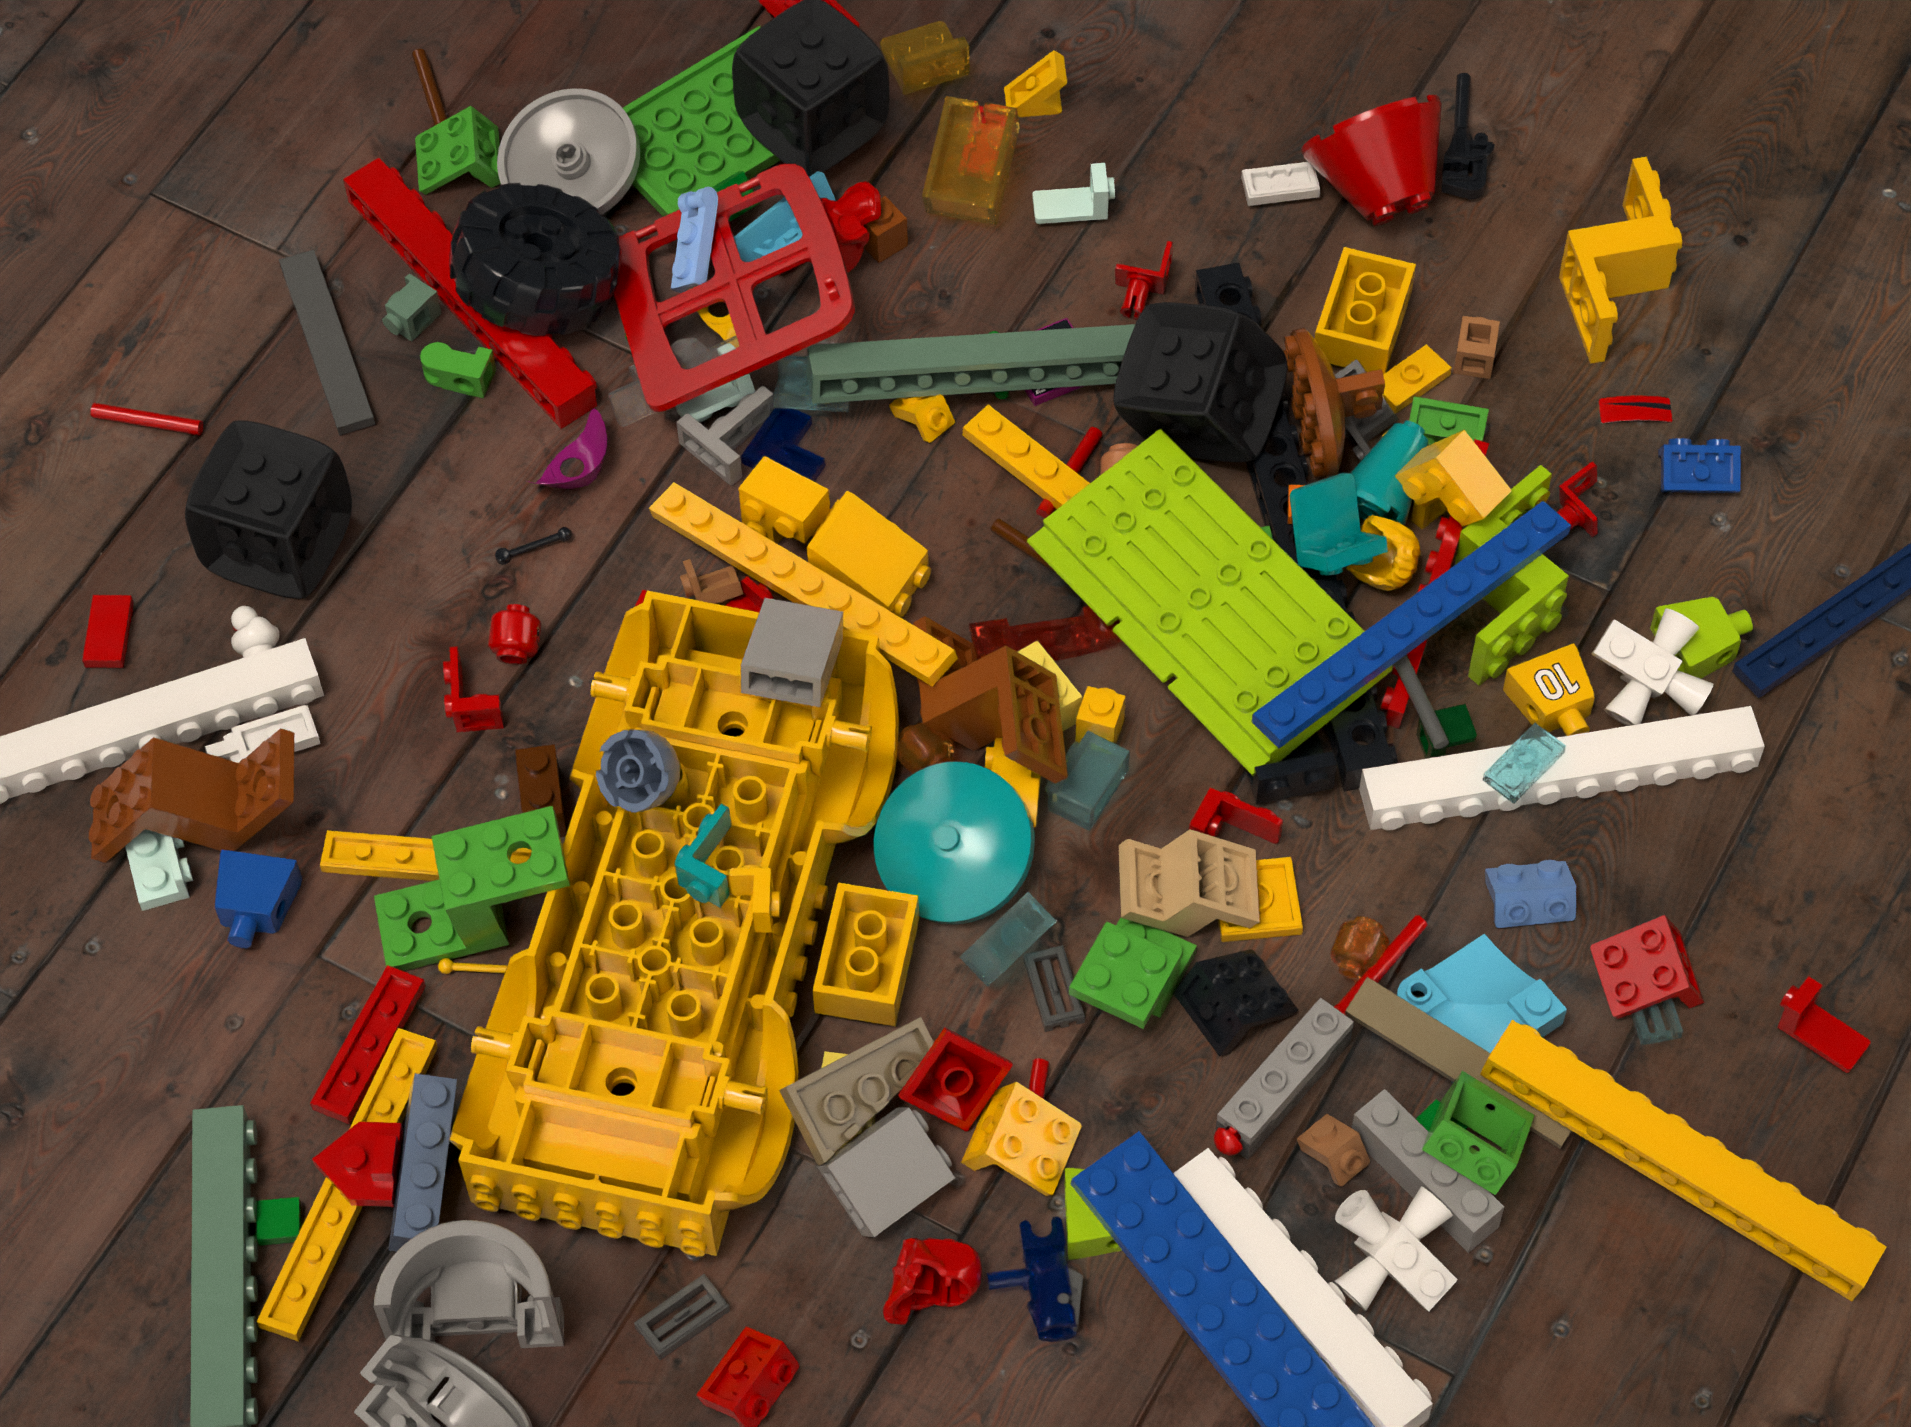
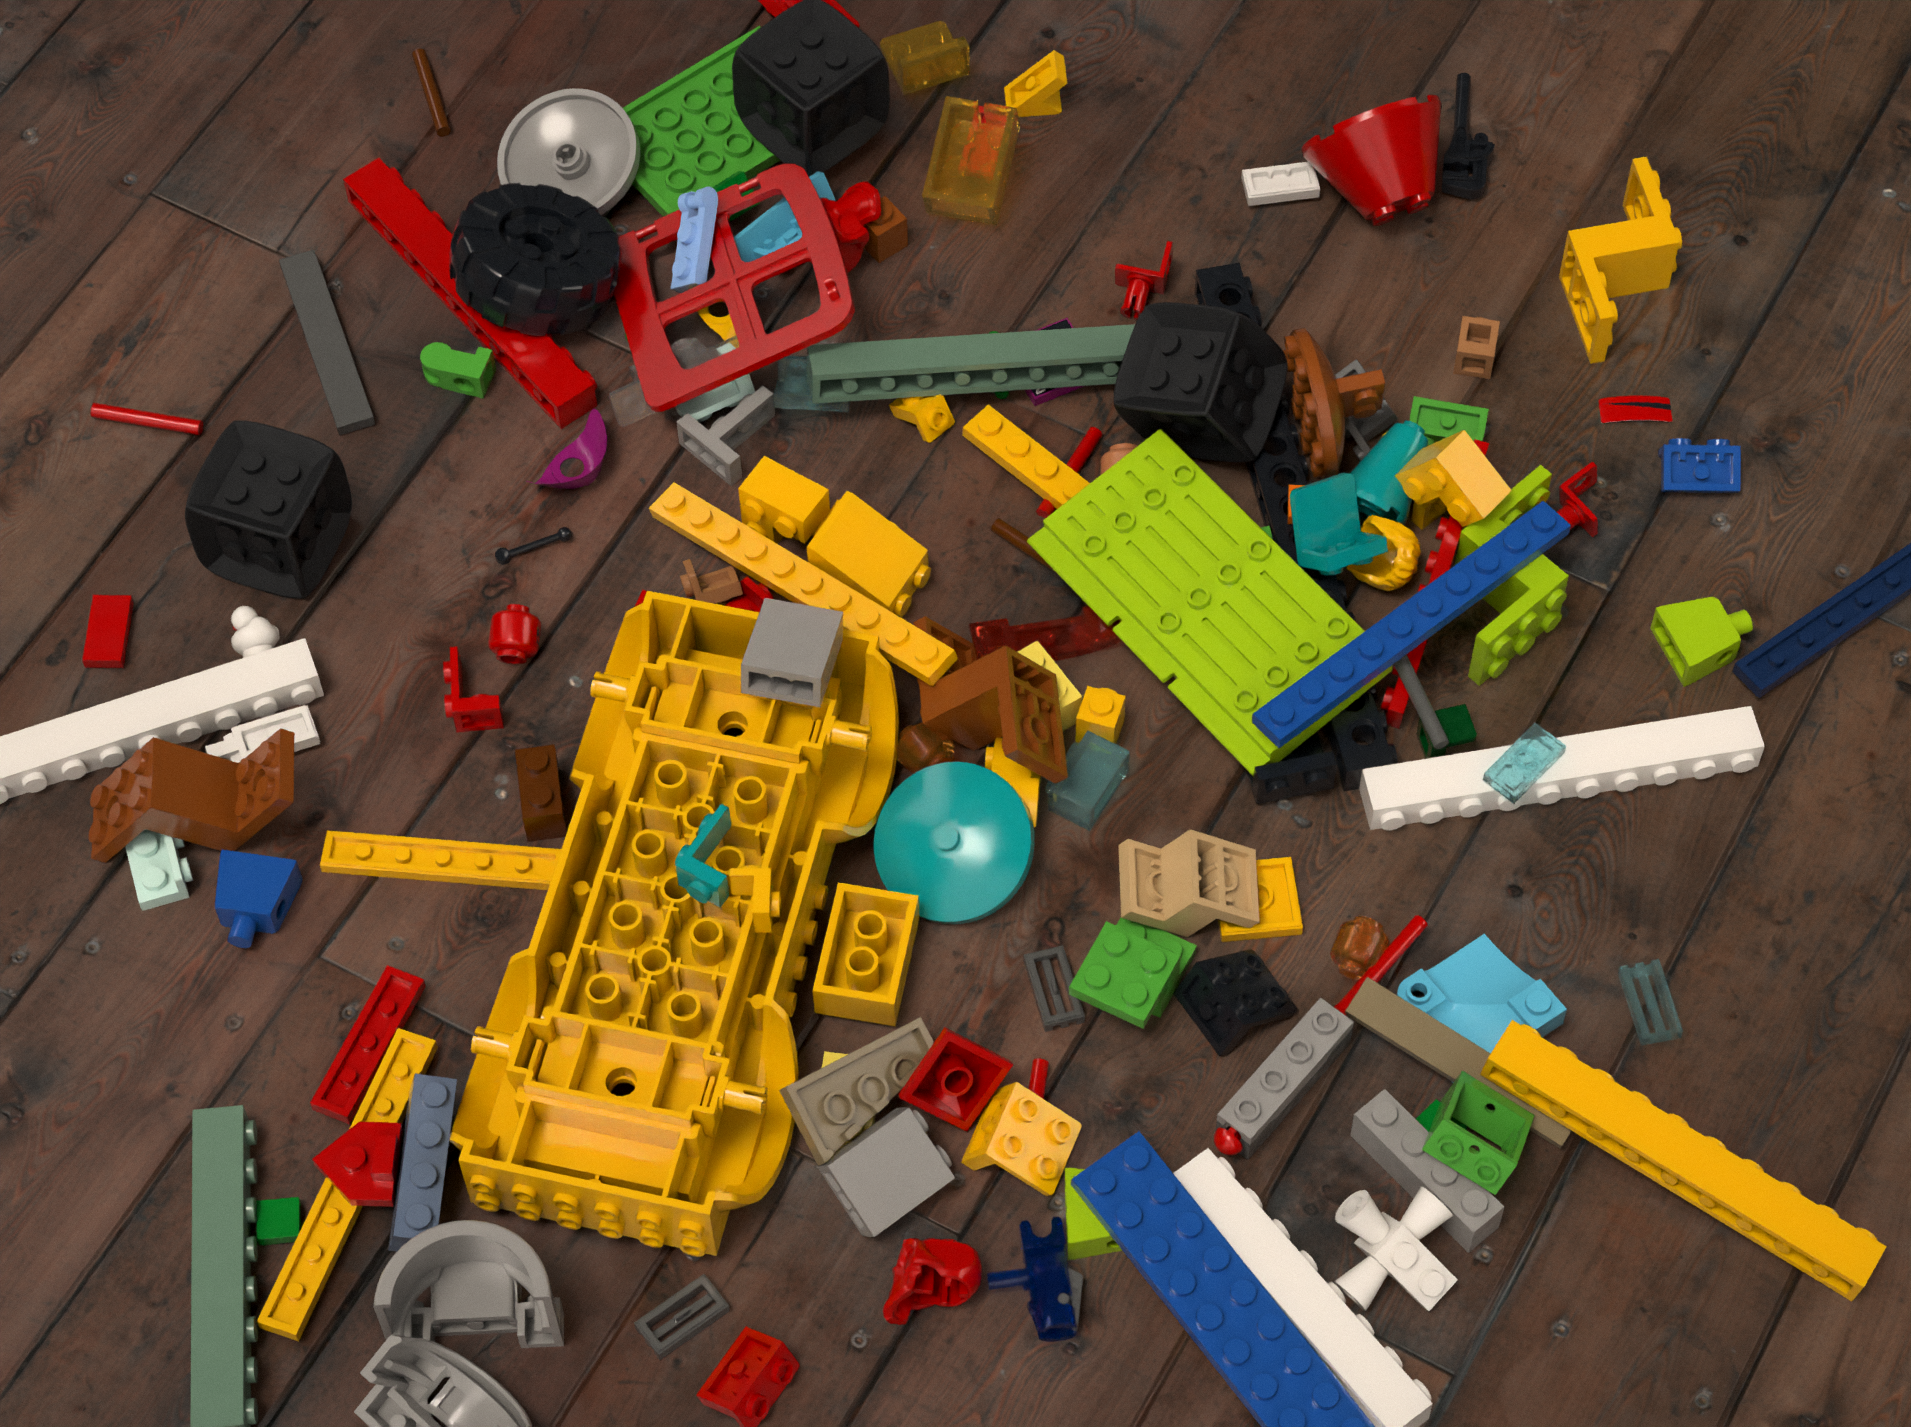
(411, 309): sand green brick -> none
(447, 966): yellow hinge -> none
(455, 147): bright green bracket -> none
(470, 889): bright green bracket -> none
(638, 770): sand blue cylinder -> none
(779, 442): clear blue tile -> none
(1007, 939): clear light blue brick -> none
(1076, 203): light aqua bracket -> none
(1228, 808): red bracket -> none
(1335, 1147): medium nougat bracket -> none
(1364, 309): yellow brick -> none
(1414, 377): yellow plate -> none
(1532, 893): medium blue bracket -> none
(1552, 691): yellow torso -> none
(1645, 968): red bracket -> none
(1651, 667): white brick -> none
(1820, 1029): red bracket -> none

